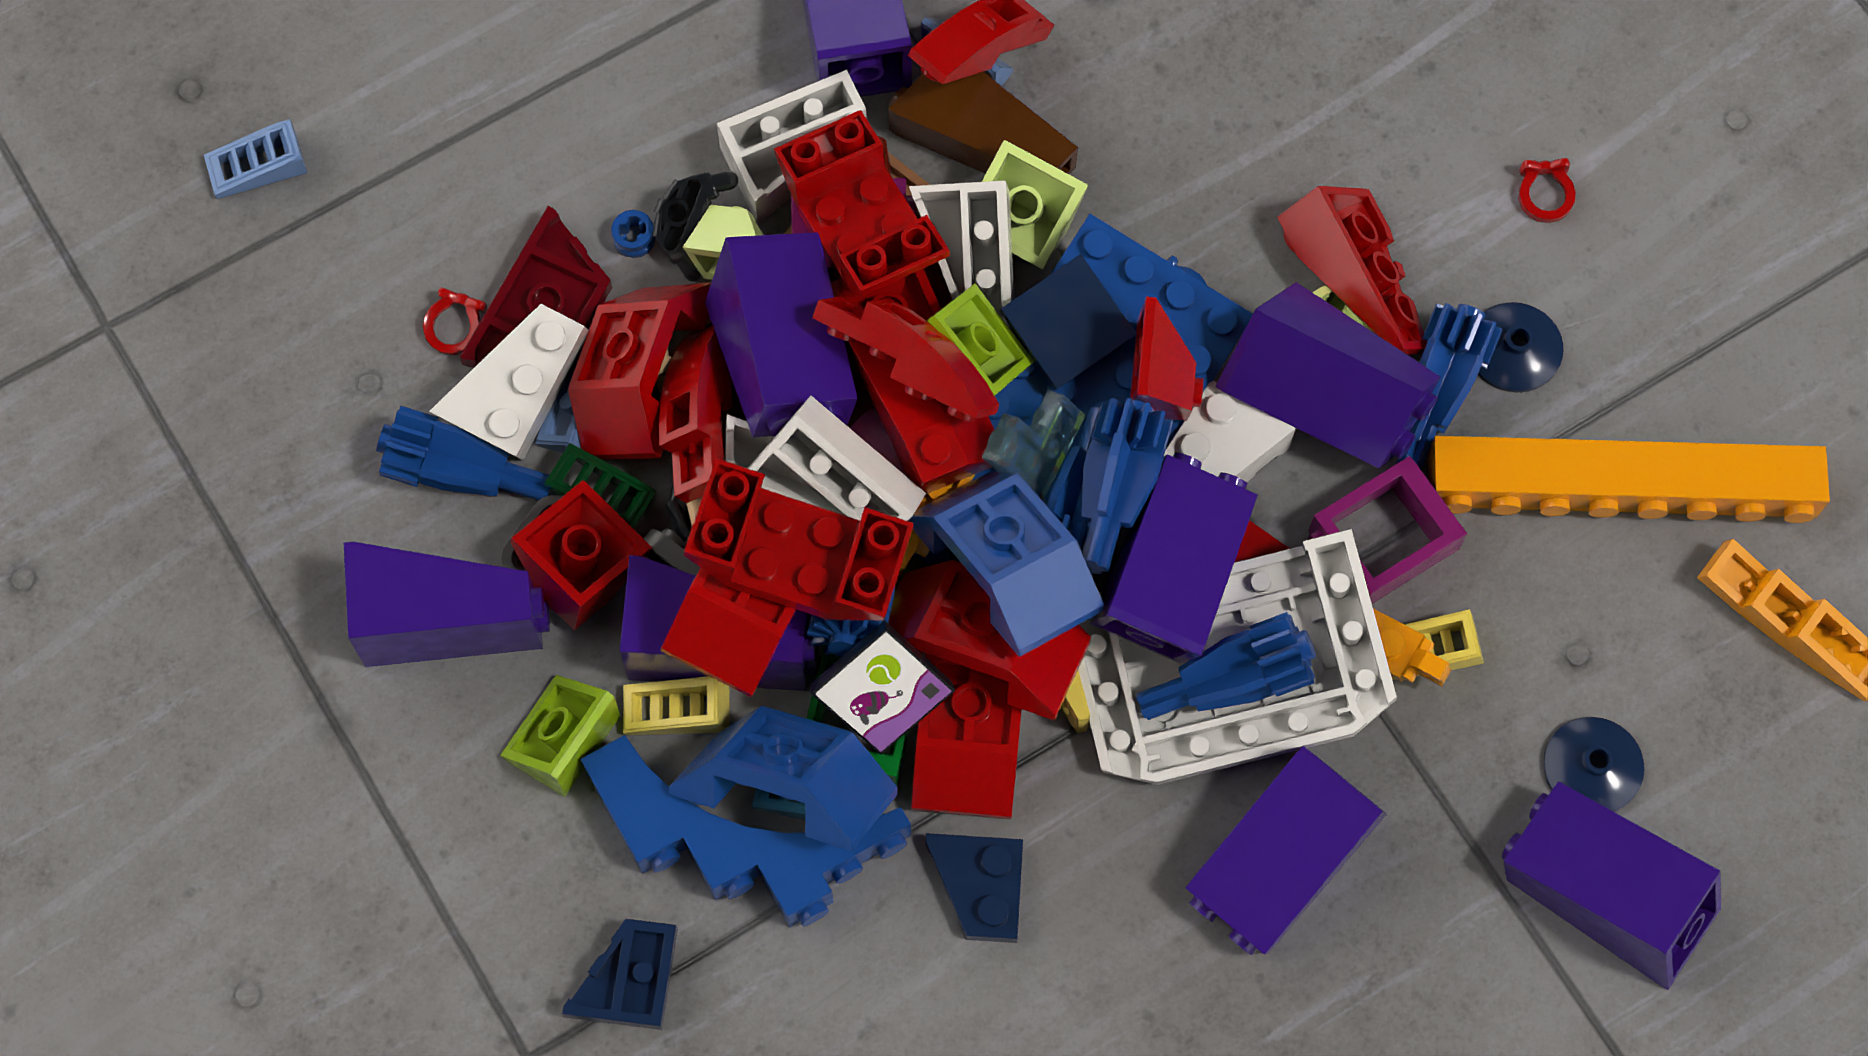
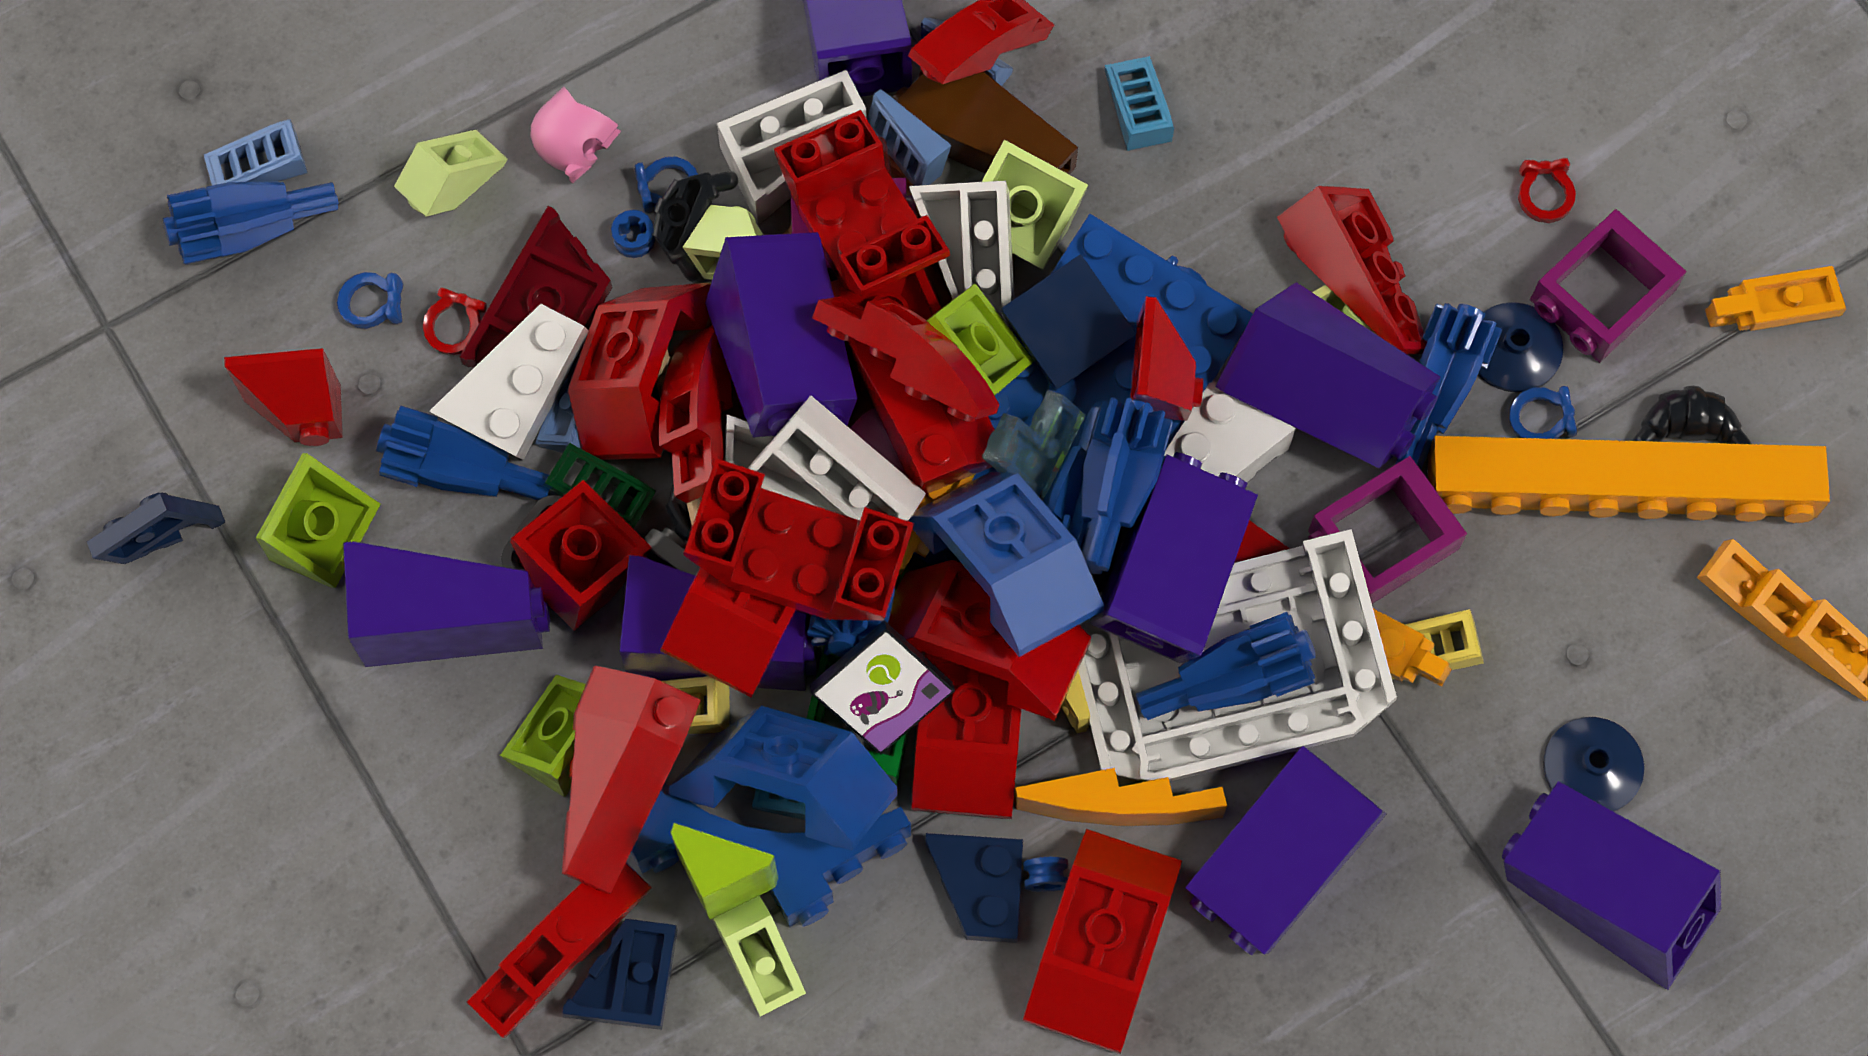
(151, 527): none -> dark blue wing
(239, 216): none -> blue piece
(292, 392): none -> red slope
(314, 520): none -> lime slope
(391, 310): none -> blue piece
(448, 171): none -> yellowish green slope
(554, 949): none -> red slope
(570, 133): none -> bright pink helmet
(622, 755): none -> red wedge
(646, 175): none -> blue piece
(723, 870): none -> lime slope
(759, 955): none -> yellowish green slope
(910, 142): none -> medium blue slope
(1045, 874): none -> blue bush
(1100, 800): none -> light orange slope
(1102, 941): none -> red slope
(1148, 132): none -> dark azure slope
(1559, 398): none -> blue piece
(1638, 256): none -> magenta window
(1692, 416): none -> black piece
(1779, 300): none -> light orange hinge

